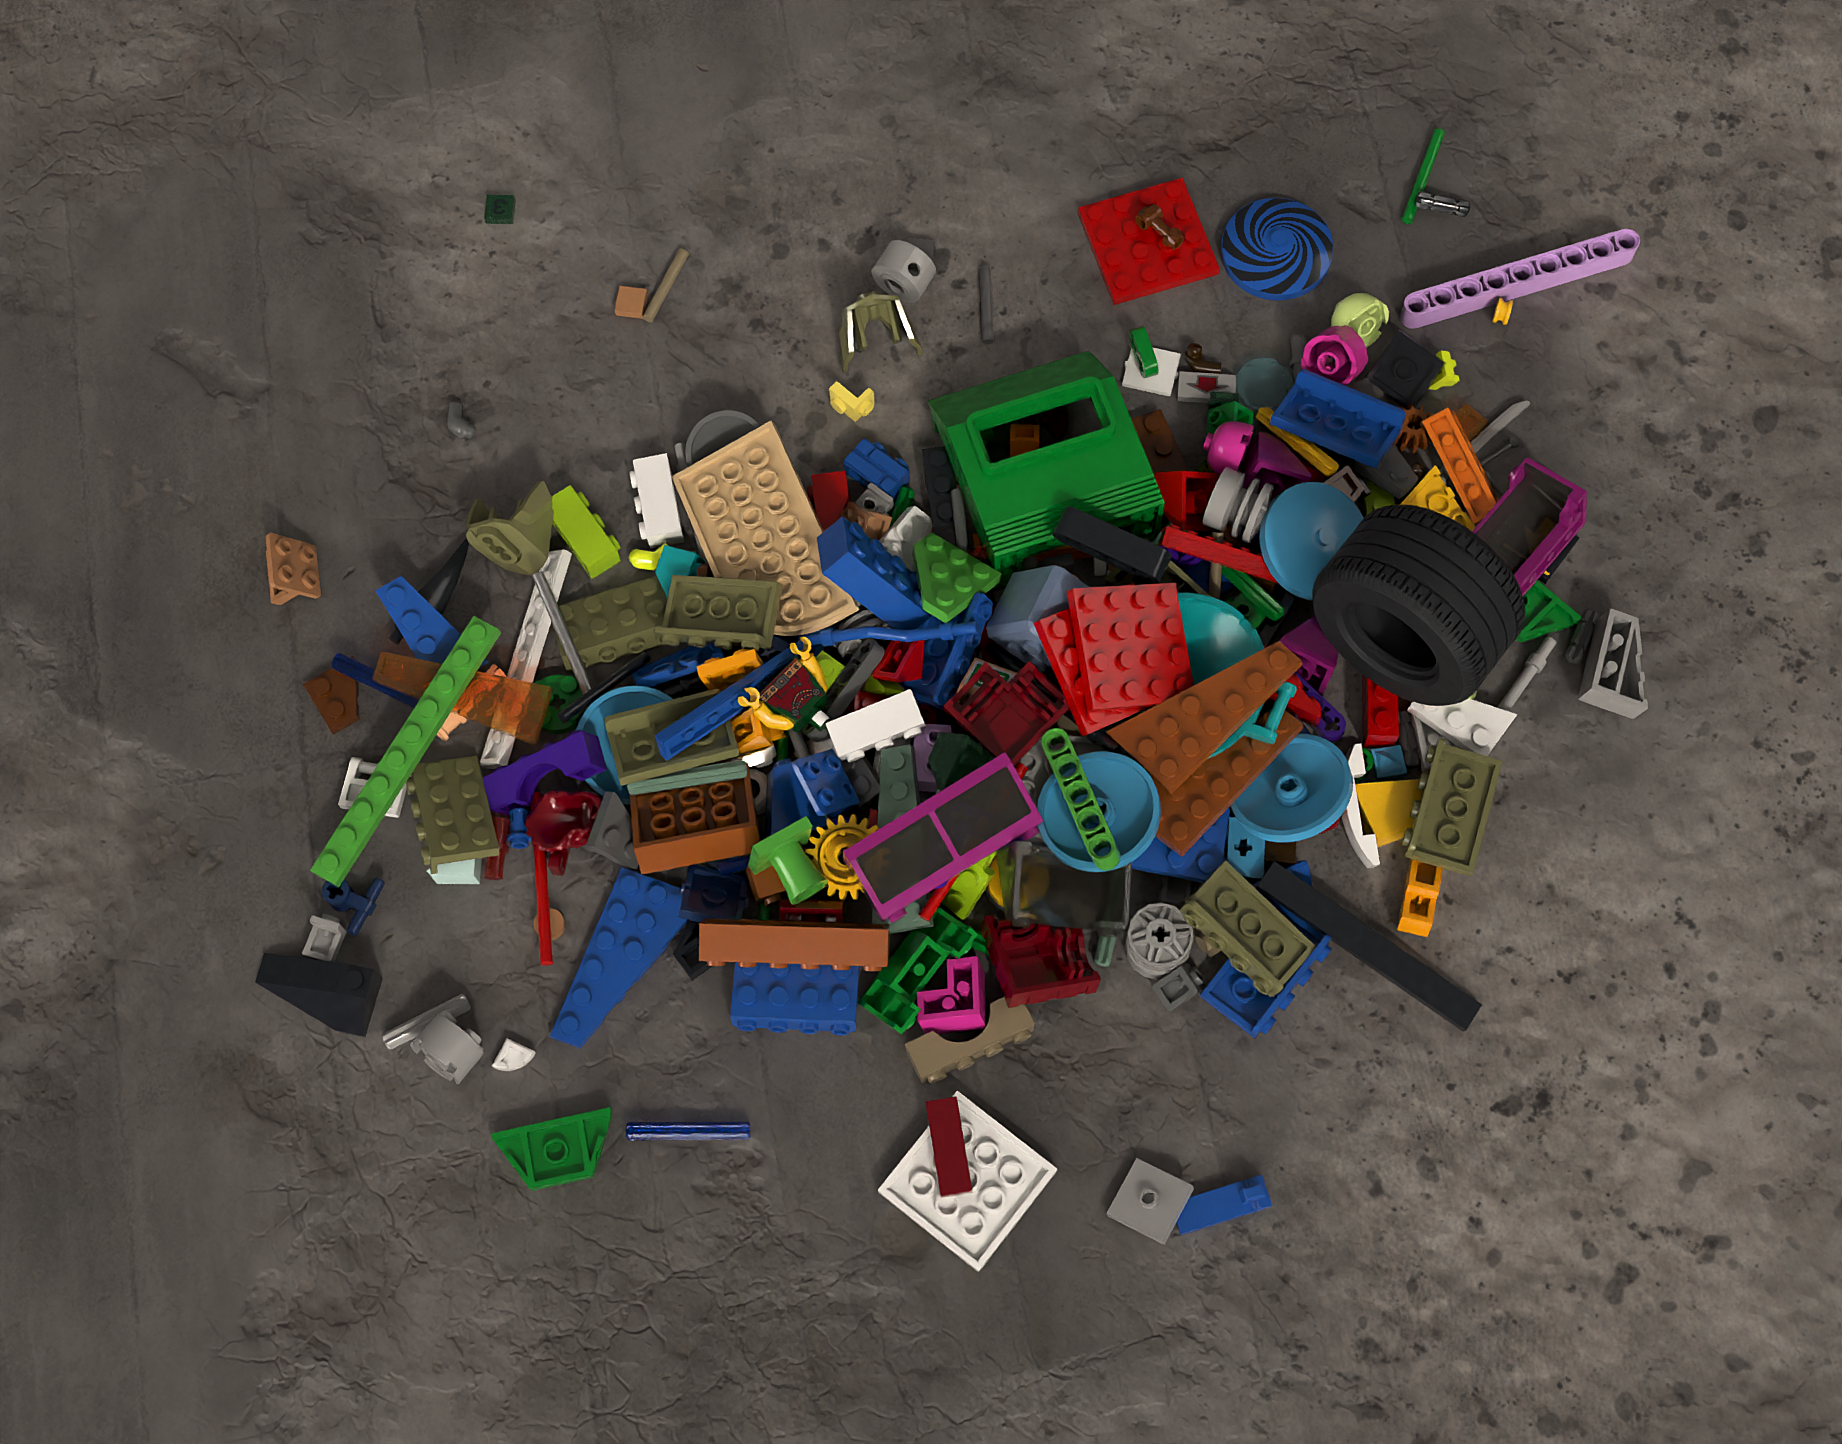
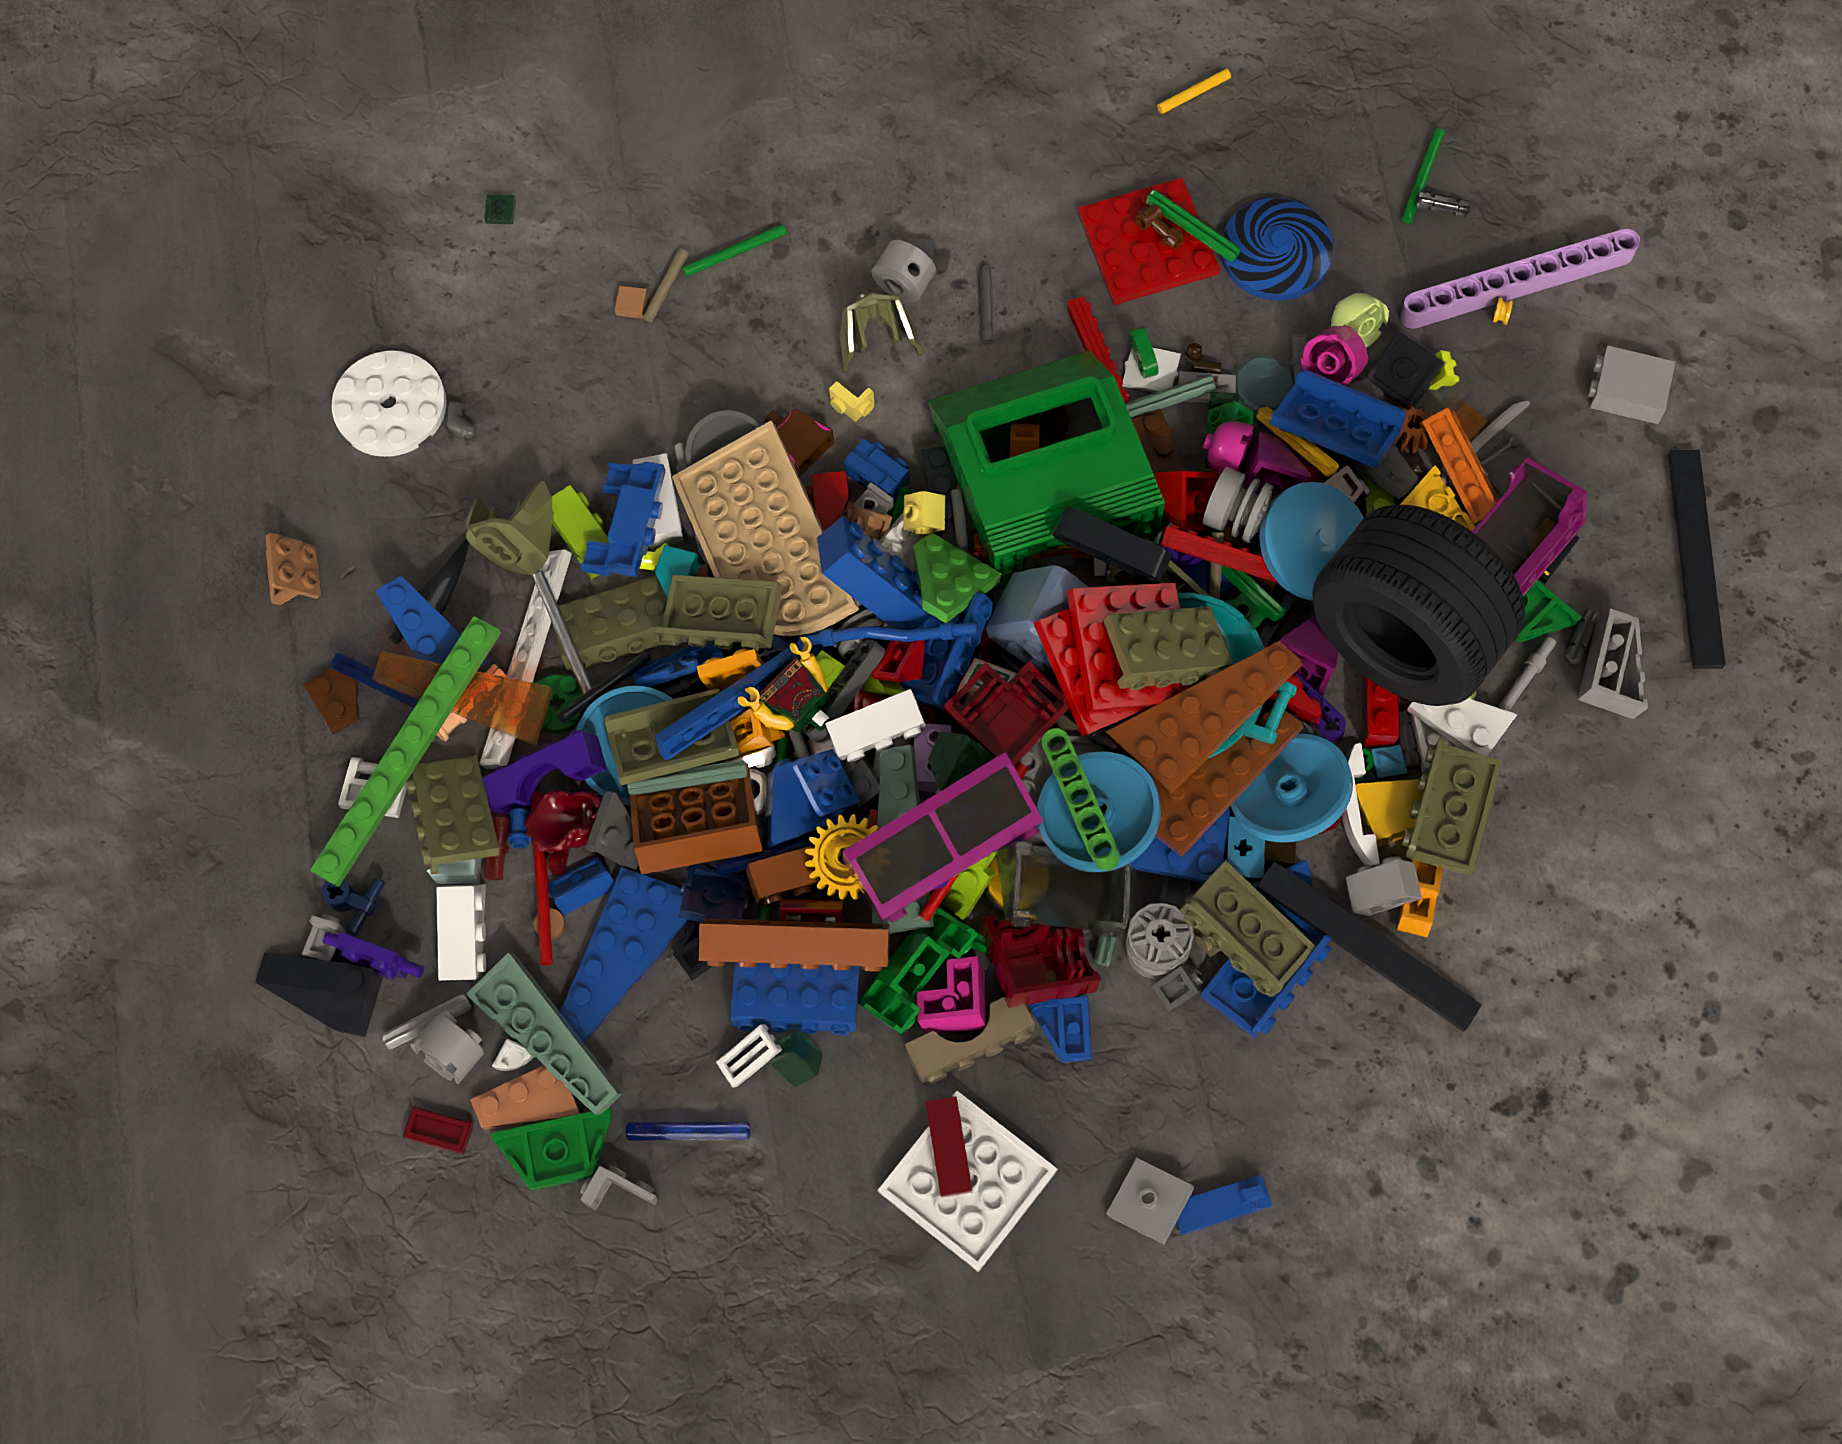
(367, 954): none -> dark purple plate
(396, 429): none -> white plate
(438, 1130): none -> dark red tile
(461, 931): none -> white wedge
(524, 1100): none -> nougat wing
(528, 1014): none -> sand green wing
(580, 885): none -> blue slope
(596, 1187): none -> light grey bracket
(632, 521): none -> blue bracket
(734, 250): none -> green bar
(768, 1041): none -> white tile
(789, 860): bright green plant -> none
(798, 1059): none -> clear green panel
(803, 437): none -> reddish brown torso
(924, 513): none -> light yellow brick
(1066, 1026): none -> blue wing
(1092, 338): none -> red piece
(1167, 646): none -> olive bracket
(1171, 396): none -> sand green axle
(1193, 91): none -> yellow bar
(1194, 226): none -> green axle
(1383, 886): none -> light grey brick
(1631, 384): none -> light grey brick
(1696, 560): none -> black tile

